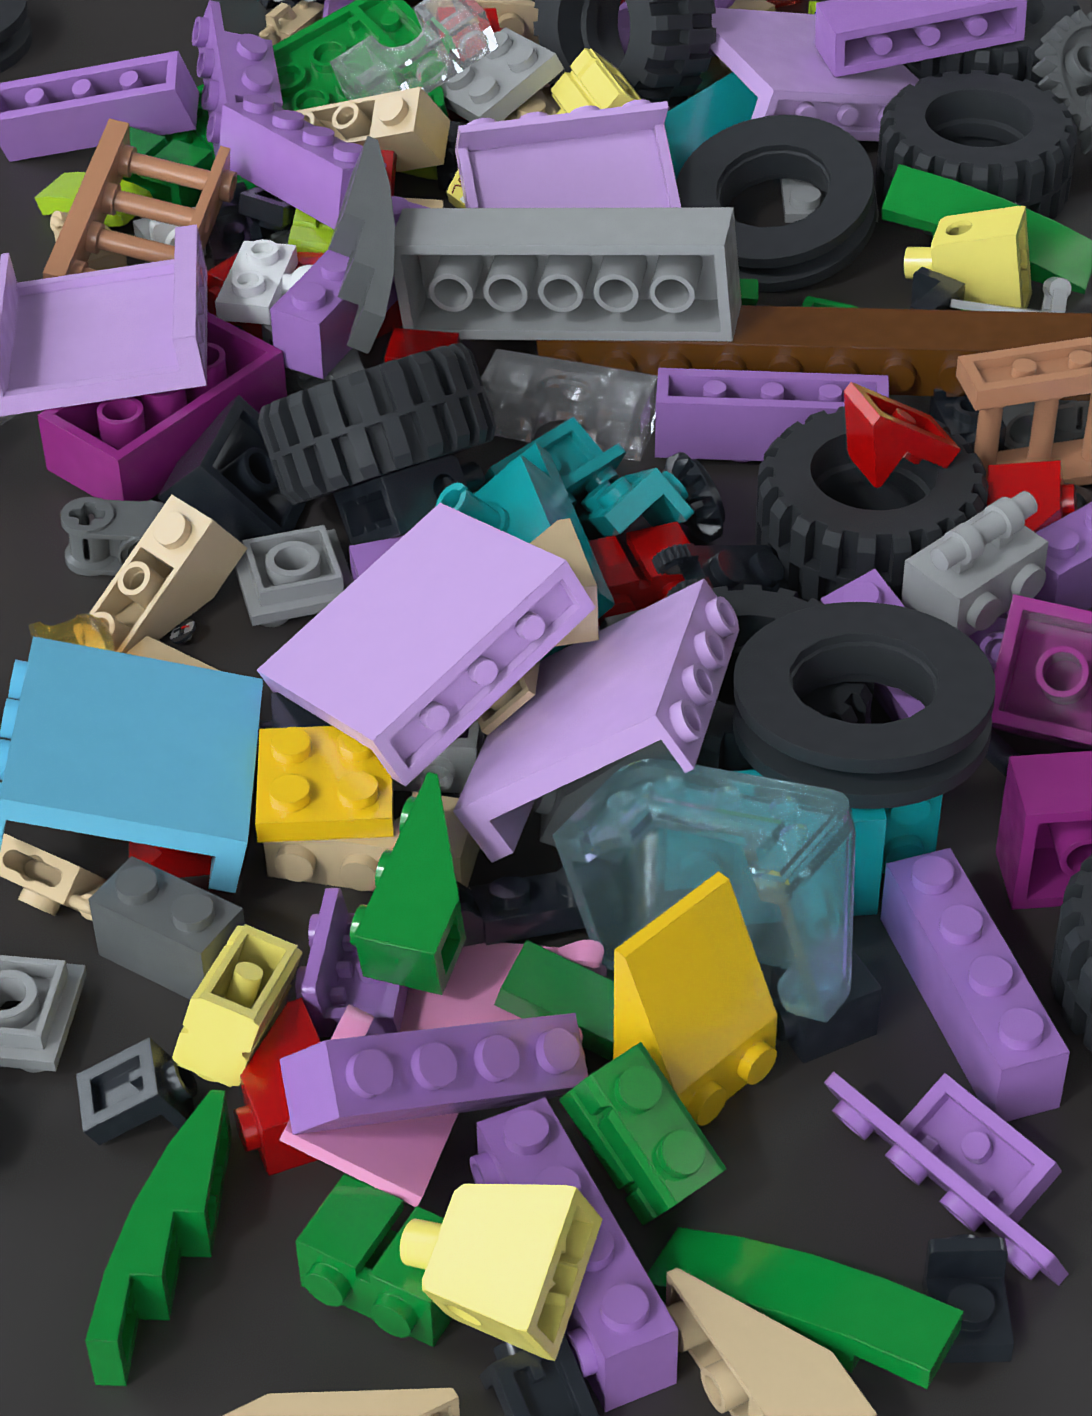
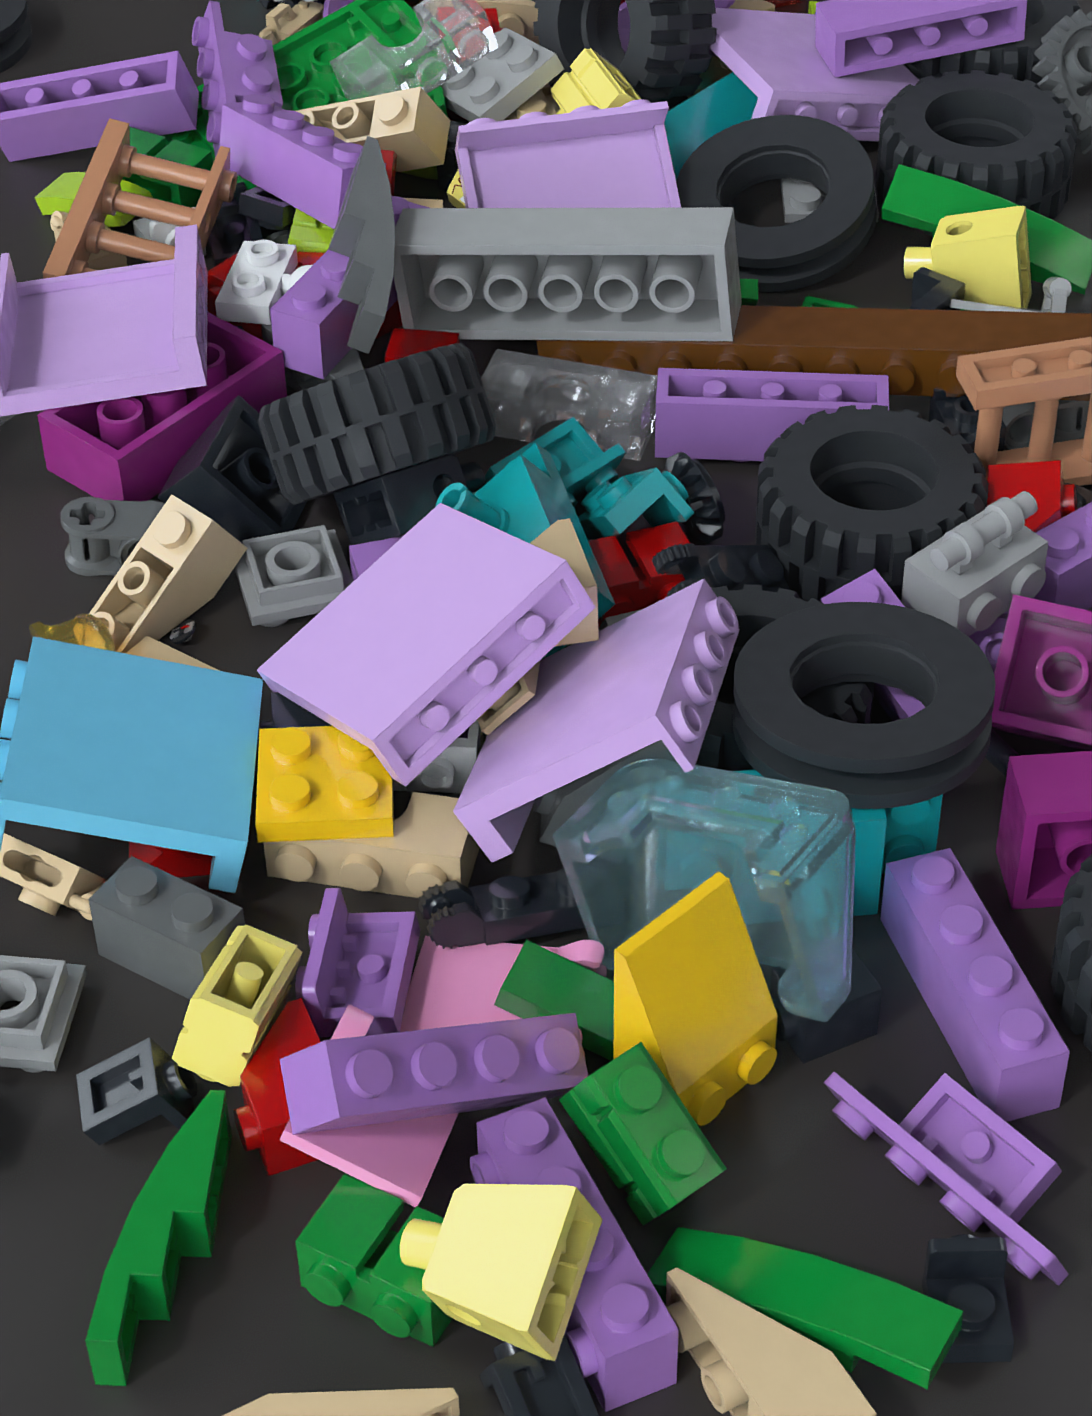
(414, 916): green slope -> none
(887, 430): red slope -> none

